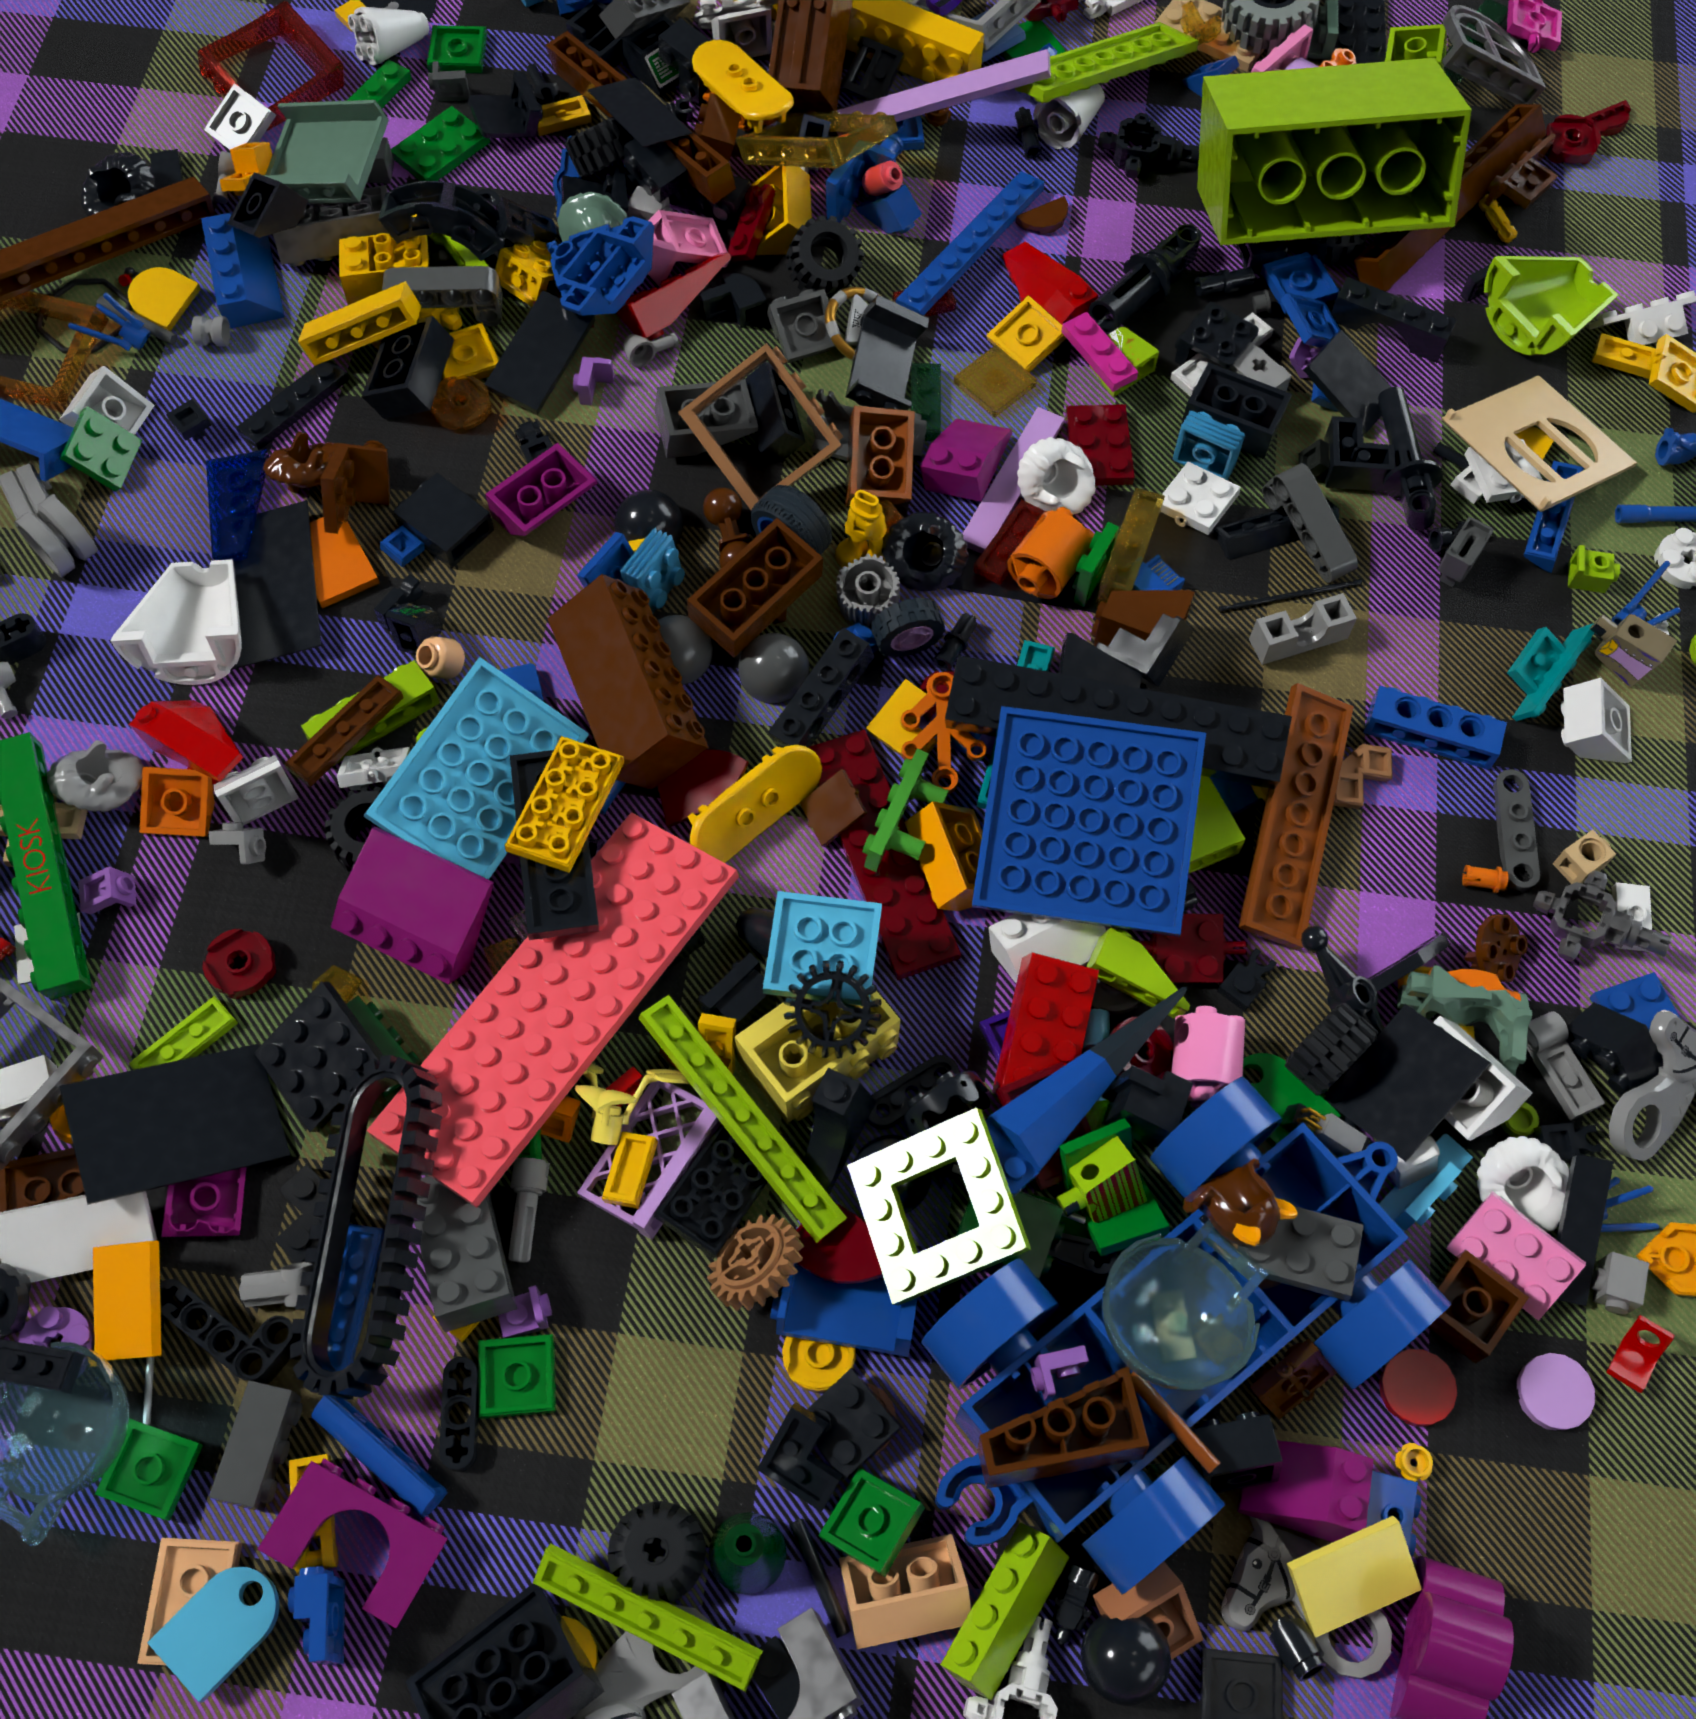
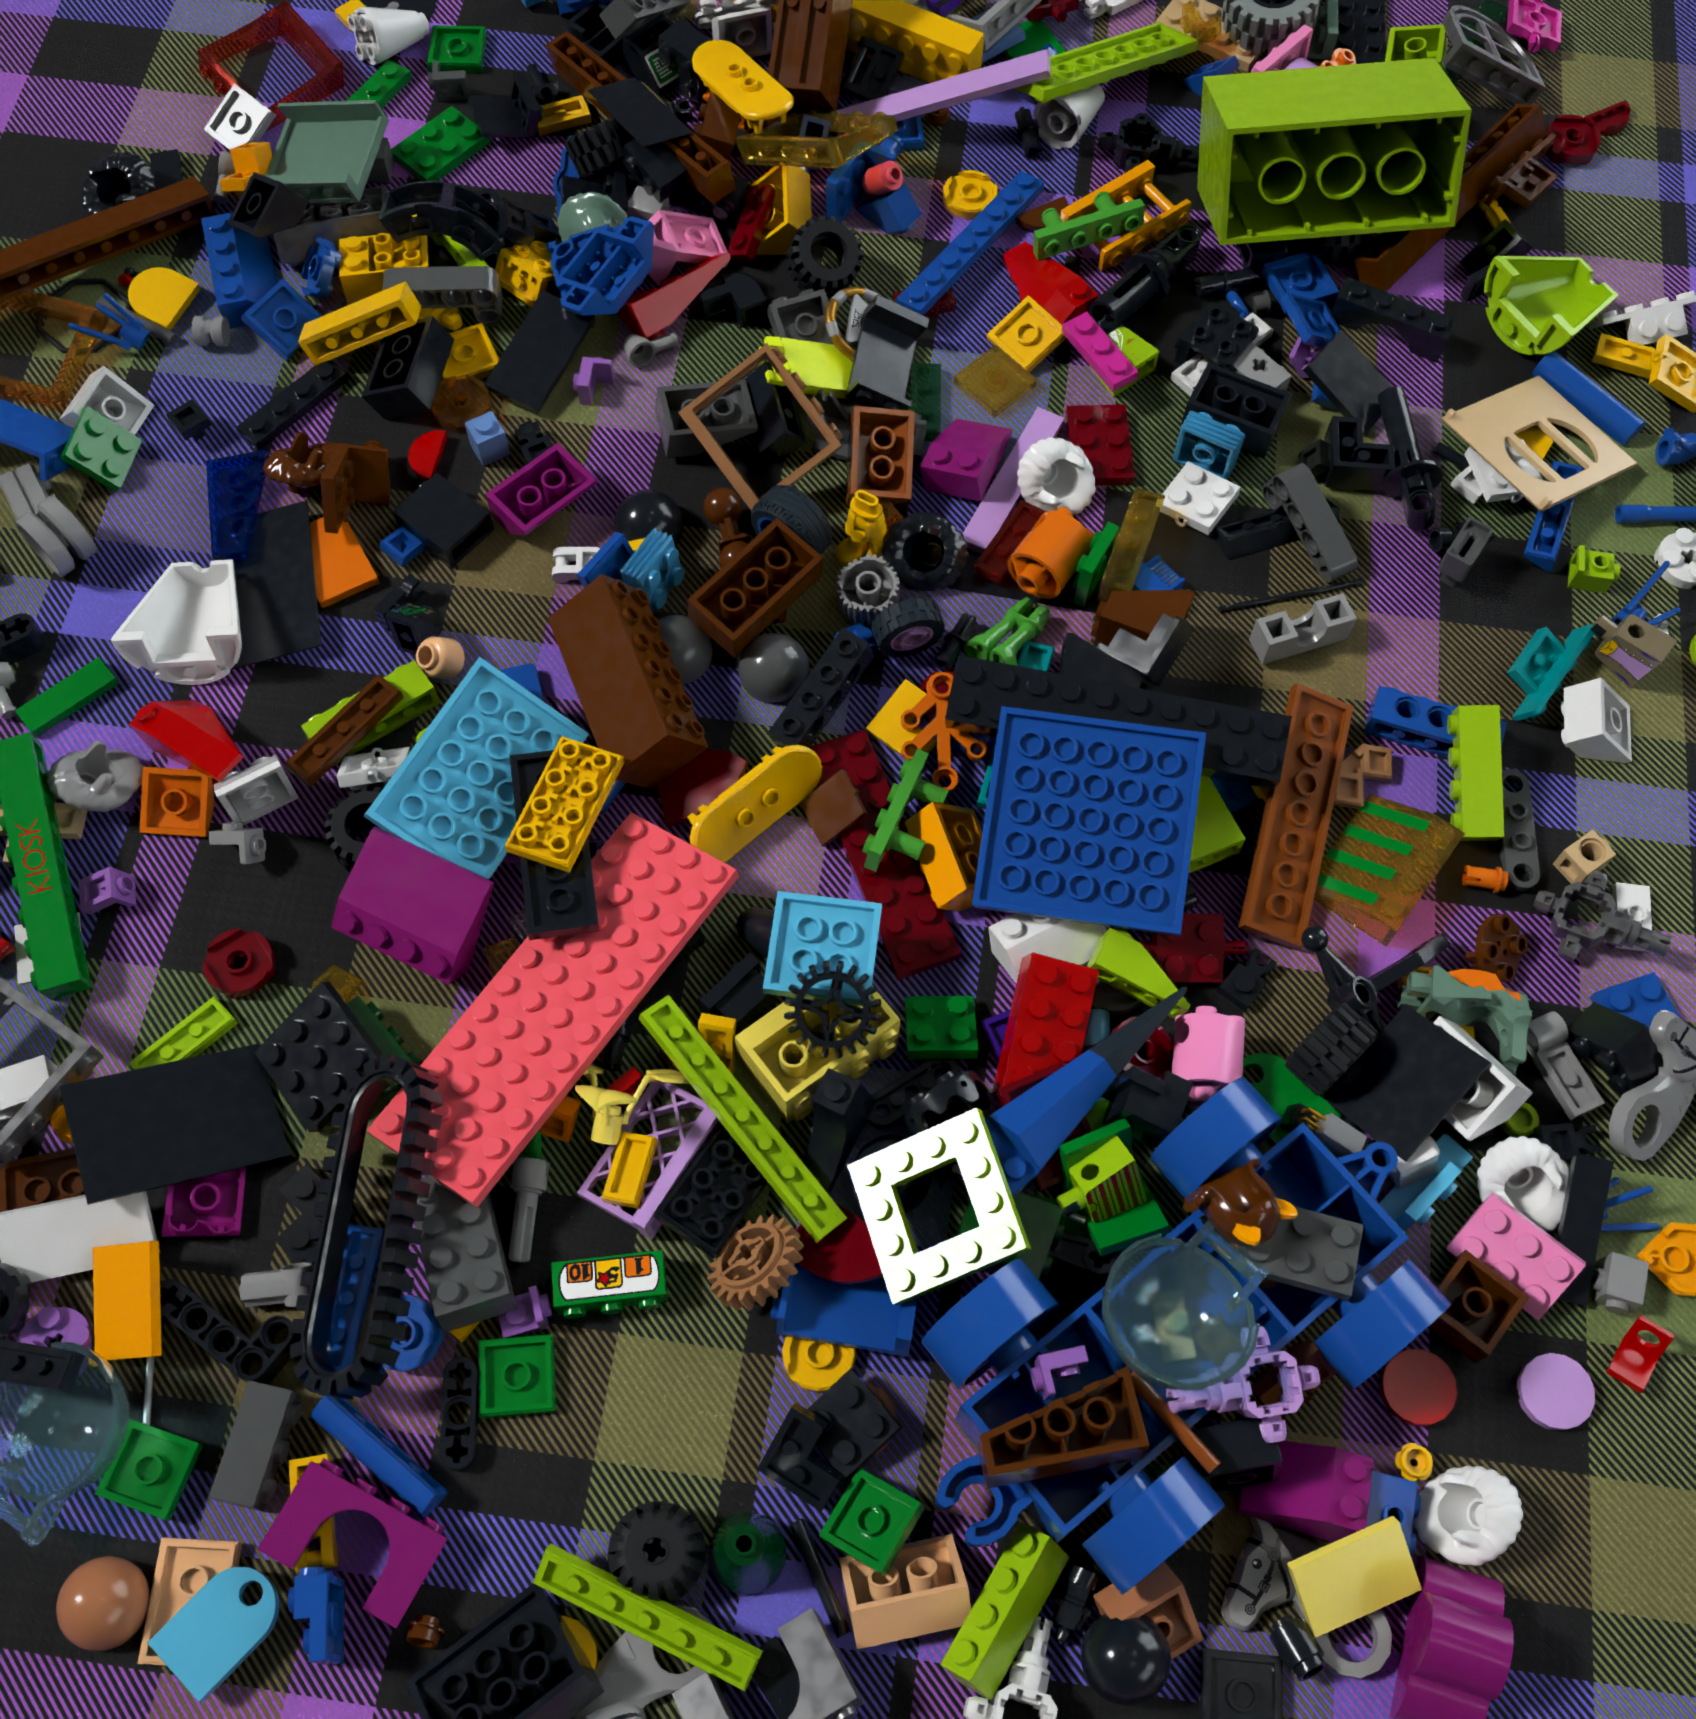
(66, 697): none -> green tile
(103, 1603): none -> nougat piece
(280, 318): none -> blue tile
(319, 268): none -> blue plate
(424, 1632): none -> reddish brown plate
(425, 1337): none -> blue plate
(426, 453): none -> red tile
(487, 438): none -> medium blue brick
(564, 555): none -> white plate
(609, 1283): none -> brick
(614, 1049): none -> black pin
(815, 363): none -> neon yellow tile
(940, 1027): none -> green plate
(968, 193): none -> yellow tile
(1017, 619): none -> bright green piece
(1088, 229): none -> bright green plate
(1121, 191): none -> light orange fence
(1236, 1391): none -> lavender piece
(1237, 303): none -> blue piece
(1384, 865): none -> clear yellow slope
(1469, 1515): none -> white piece
(1477, 772): none -> lime brick
(1499, 242): none -> black slope
(1589, 398): none -> blue brick

